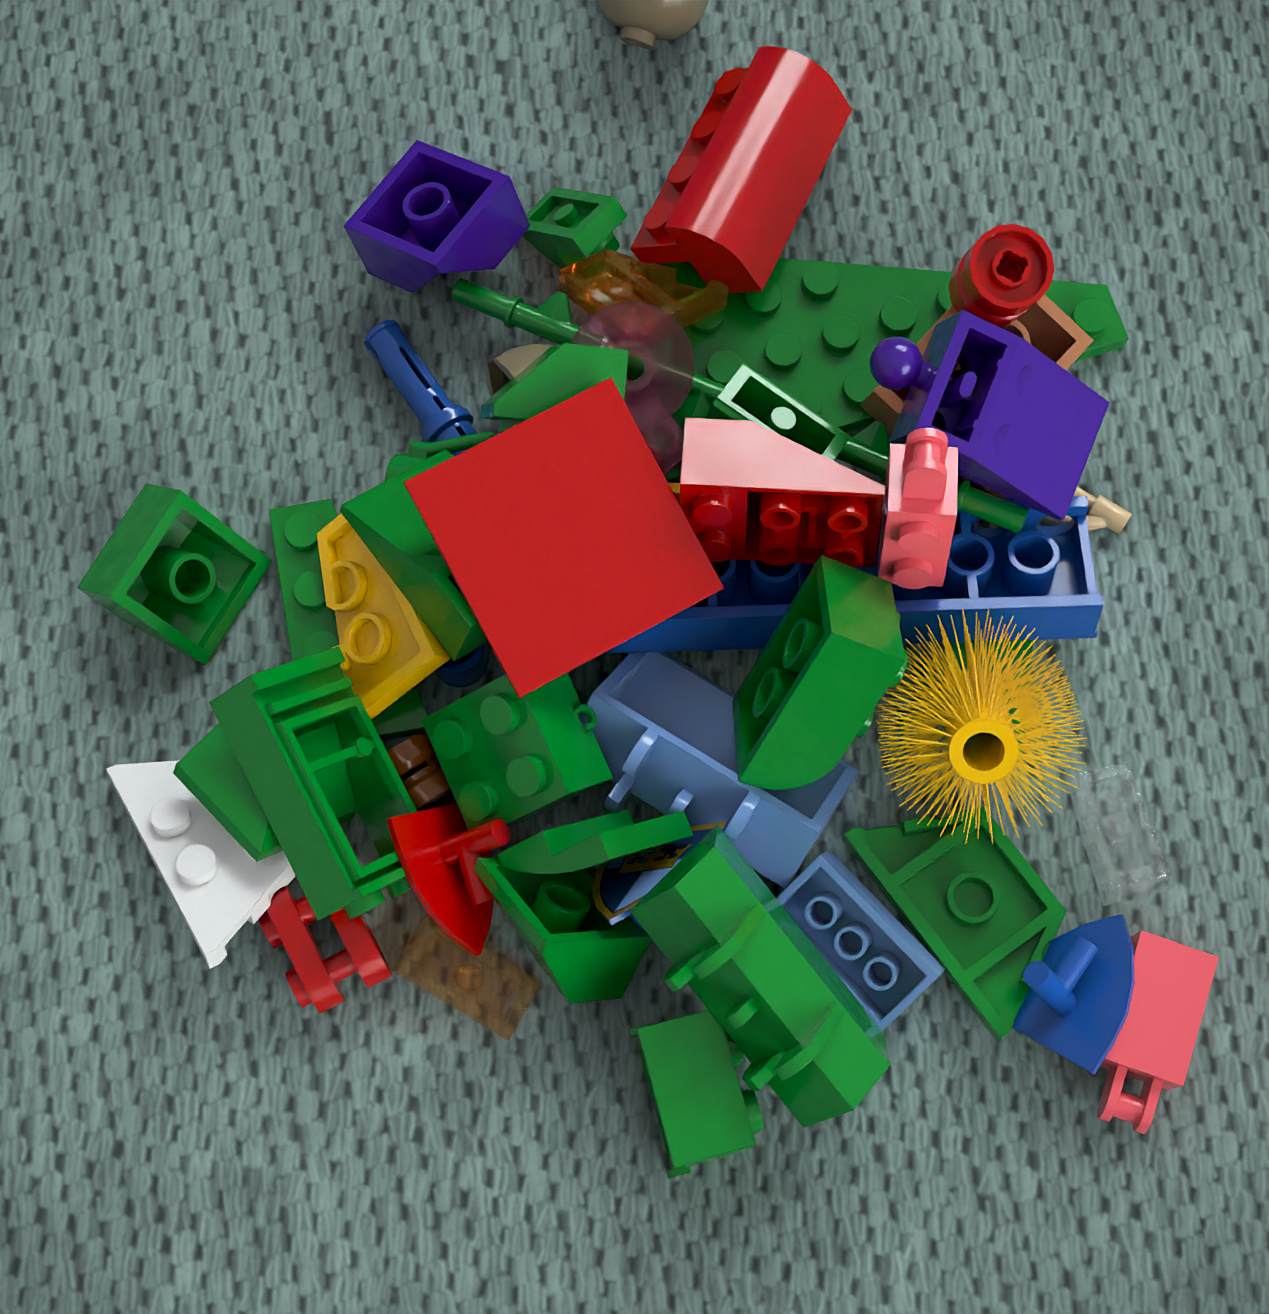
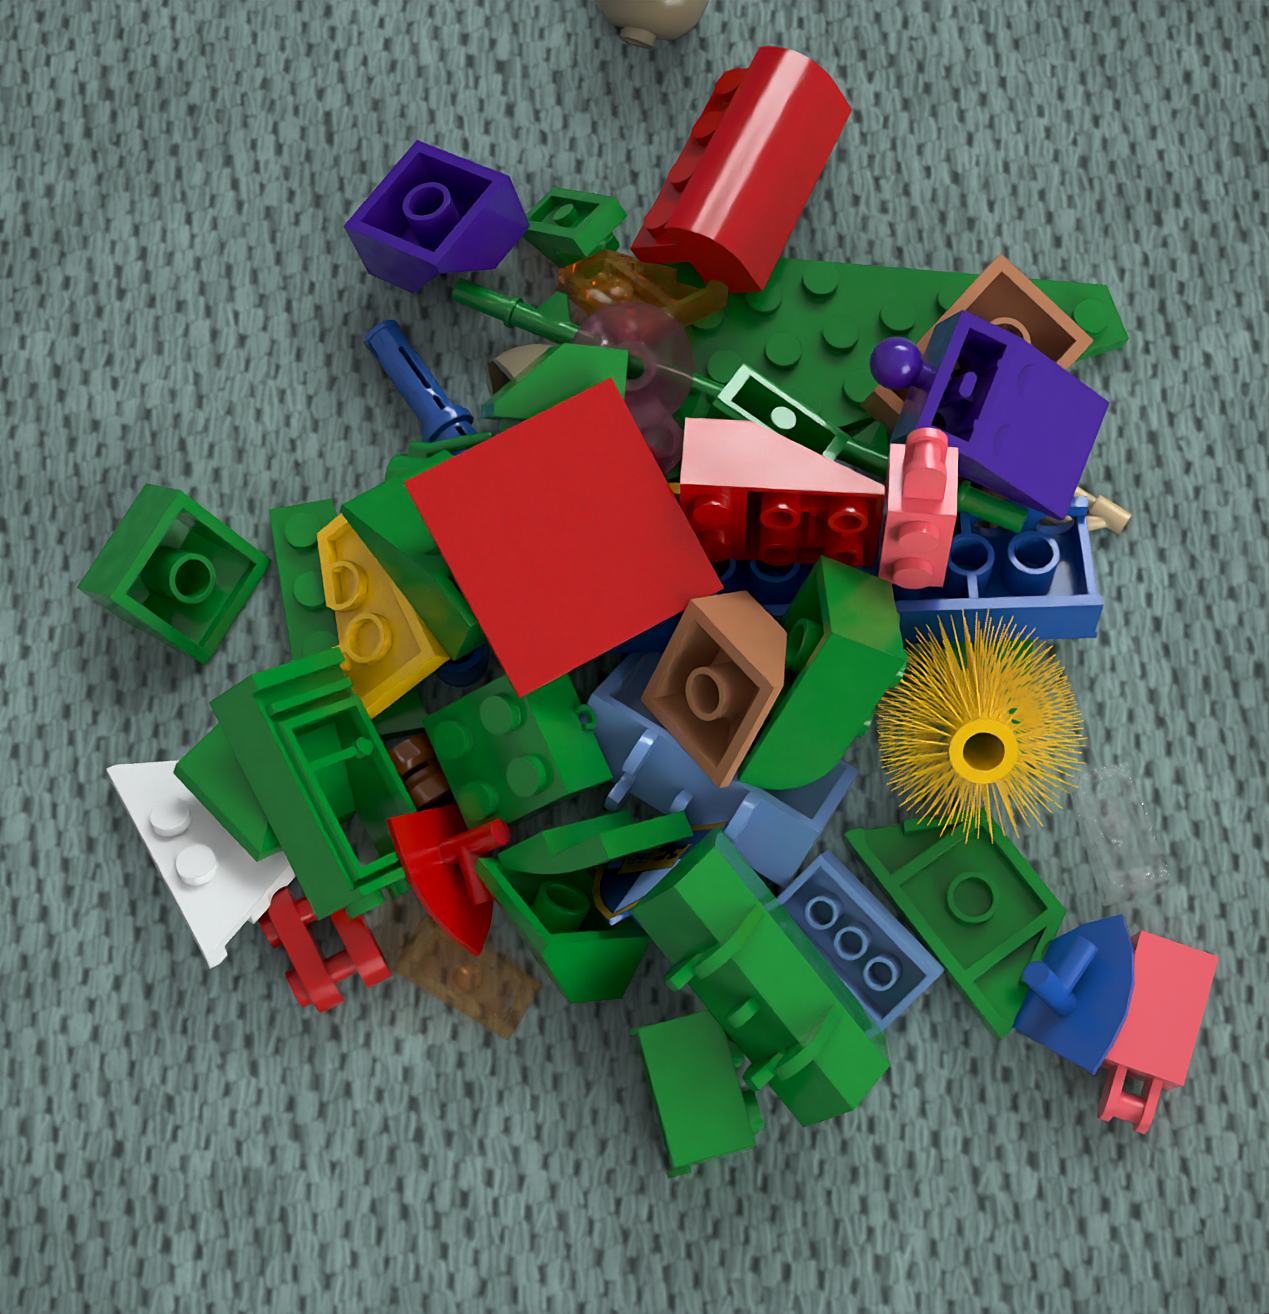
(718, 680): none -> nougat slope
(1002, 274): red wheel -> none

